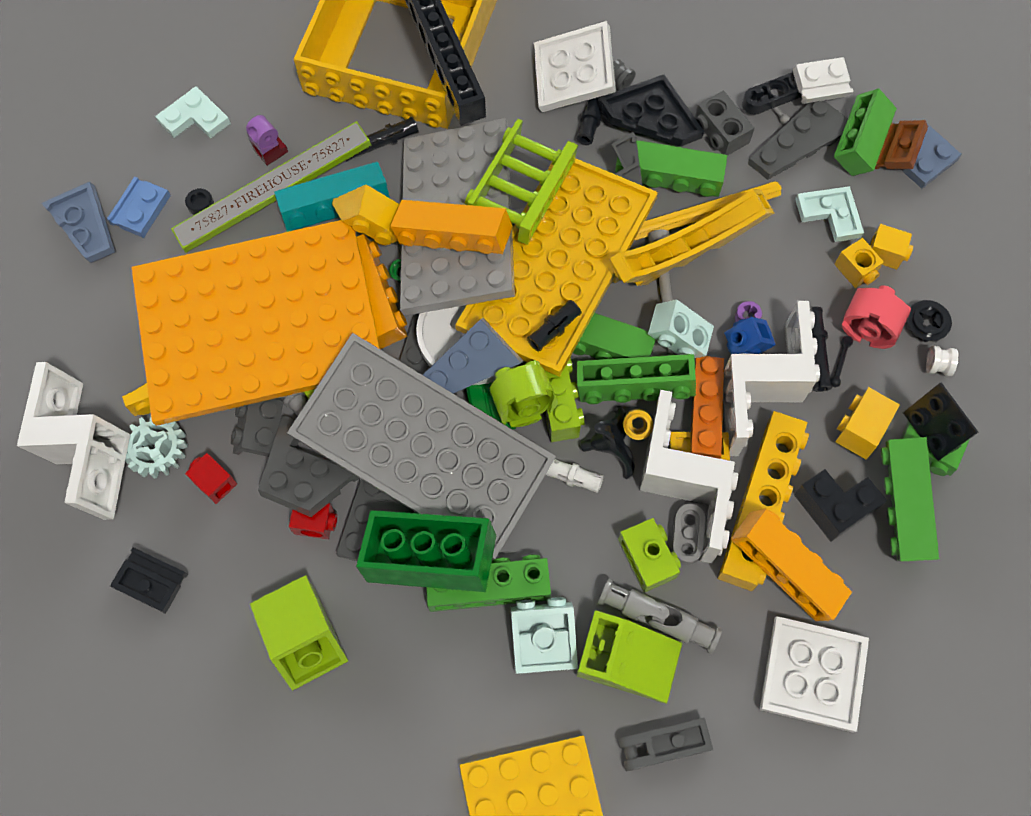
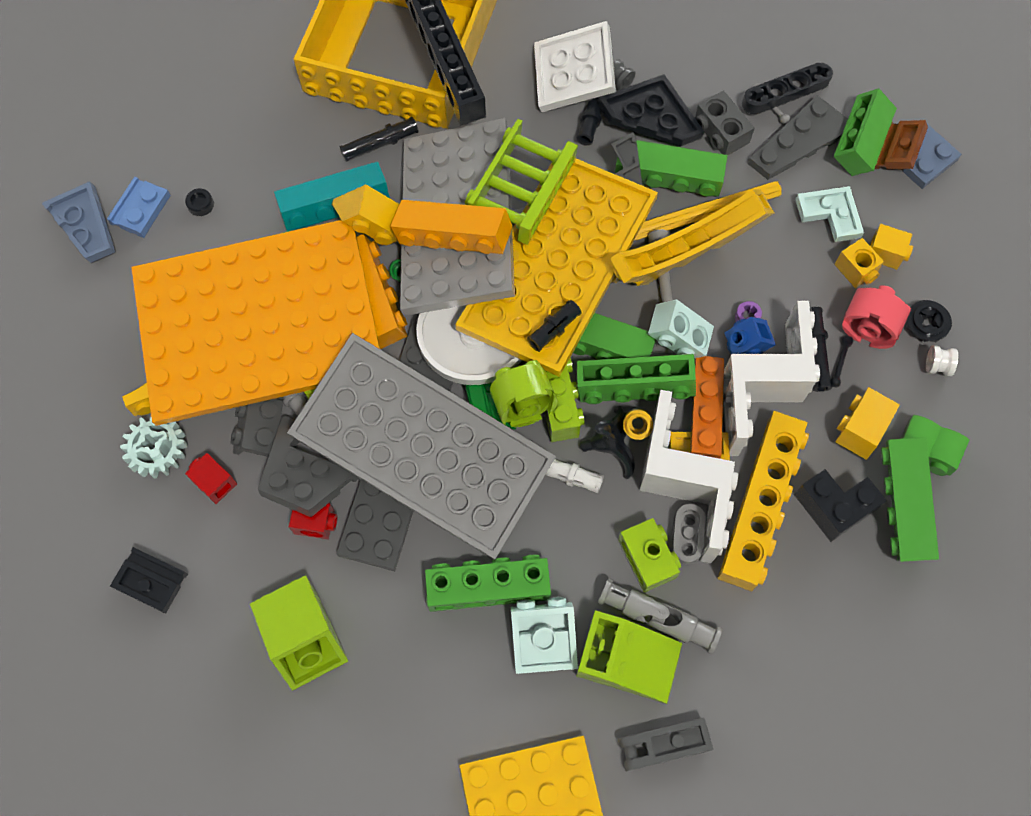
(67, 438): white bracket -> none
(191, 109): light aqua plate -> none
(261, 191): light grey tile -> none
(265, 140): medium lavender leg -> none
(427, 550): green brick -> none
(473, 359): sand blue wing -> none
(791, 565): light orange brick -> none
(814, 674): white plate -> none
(822, 80): white plate -> none
(941, 421): black hinge -> none

